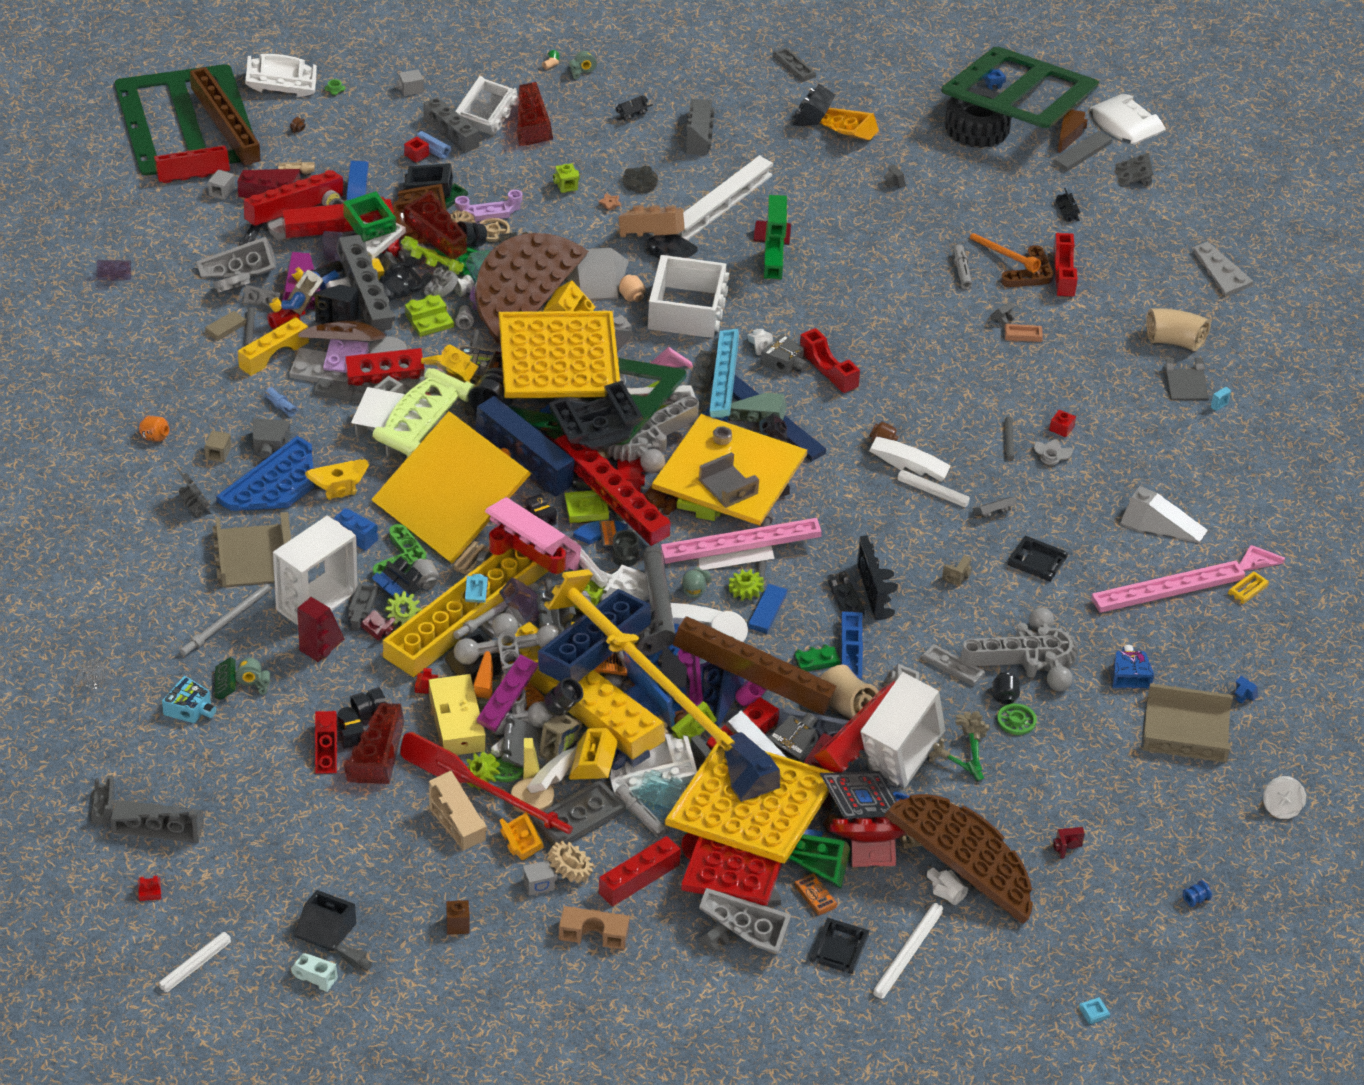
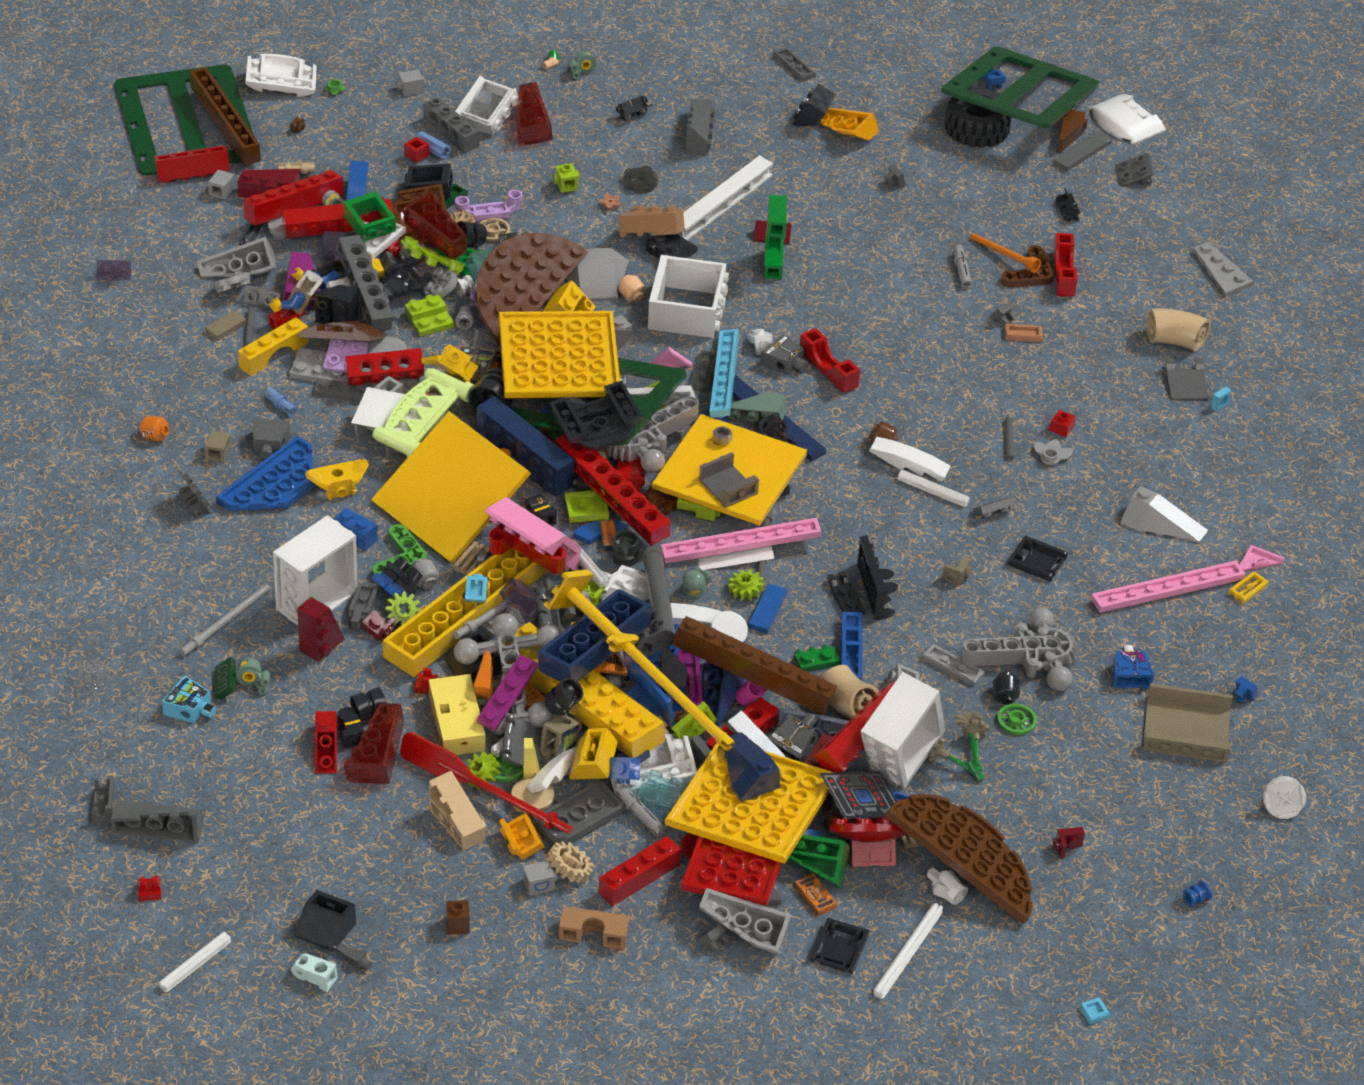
(248, 552): dark tan panel -> none
(624, 769): none -> blue brick

